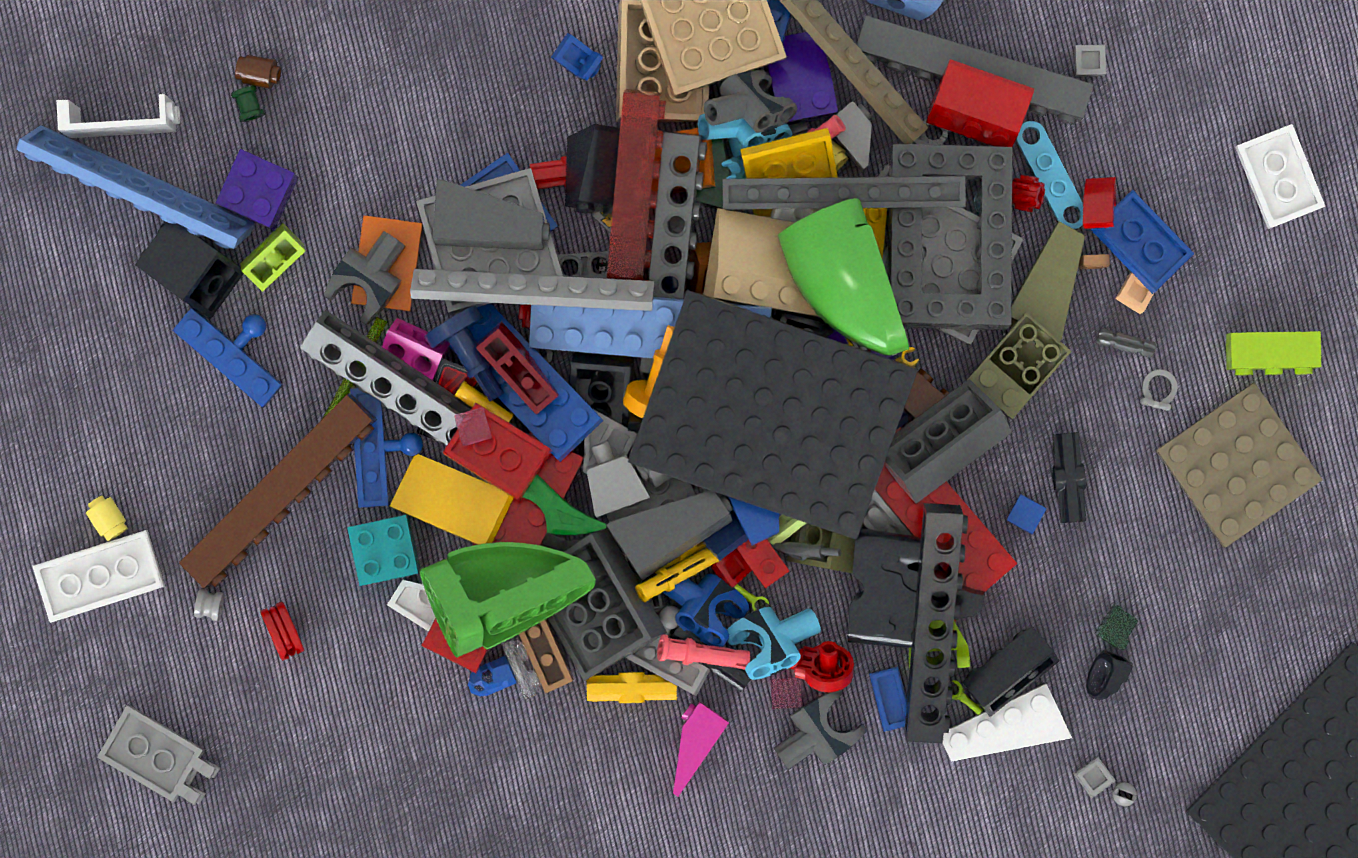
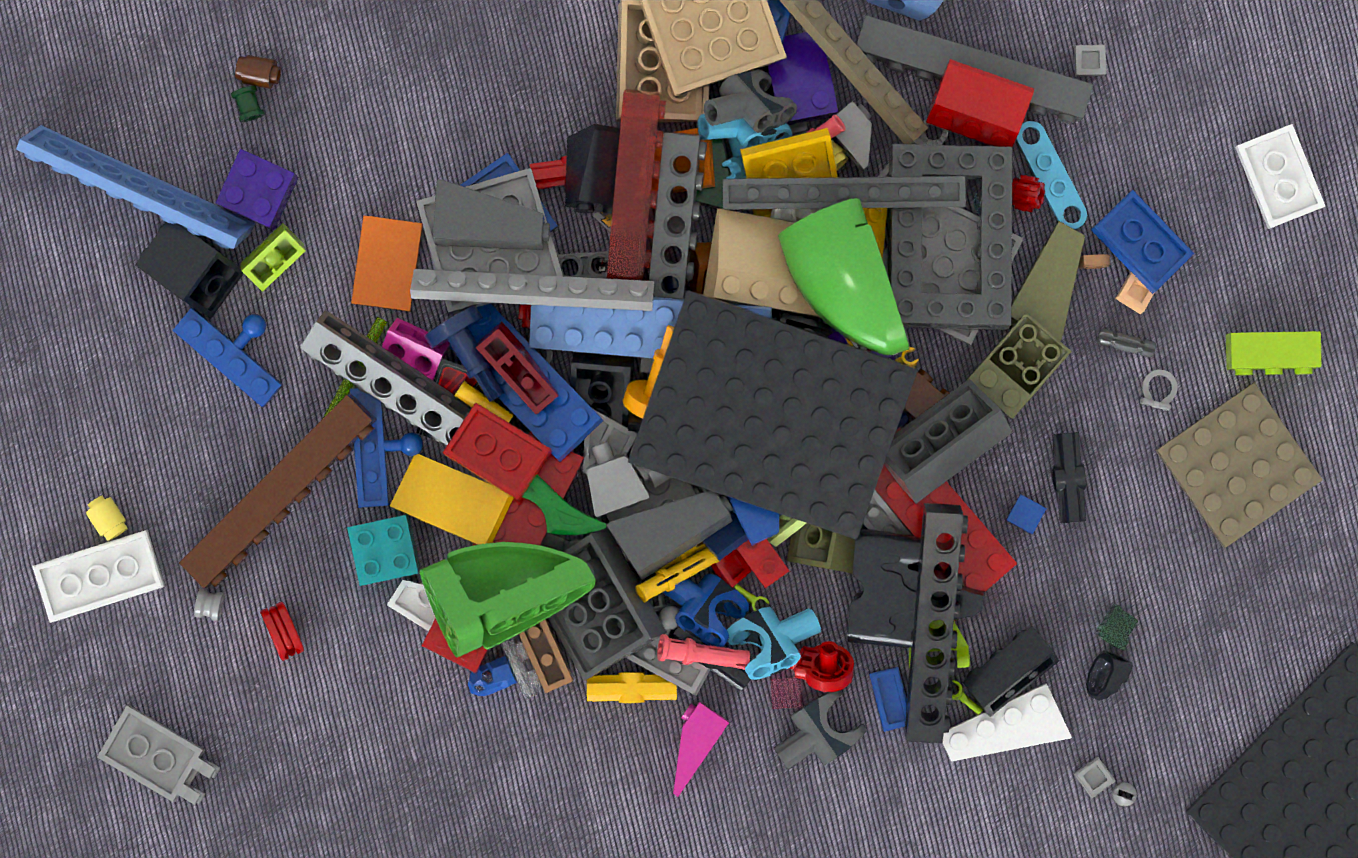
(70, 121): white panel -> none
(370, 274): dark grey connector -> none
(473, 426): clear pink tile -> none
(577, 58): blue bracket -> none
(802, 550): dark grey hand -> none
(1099, 202): red slope -> none

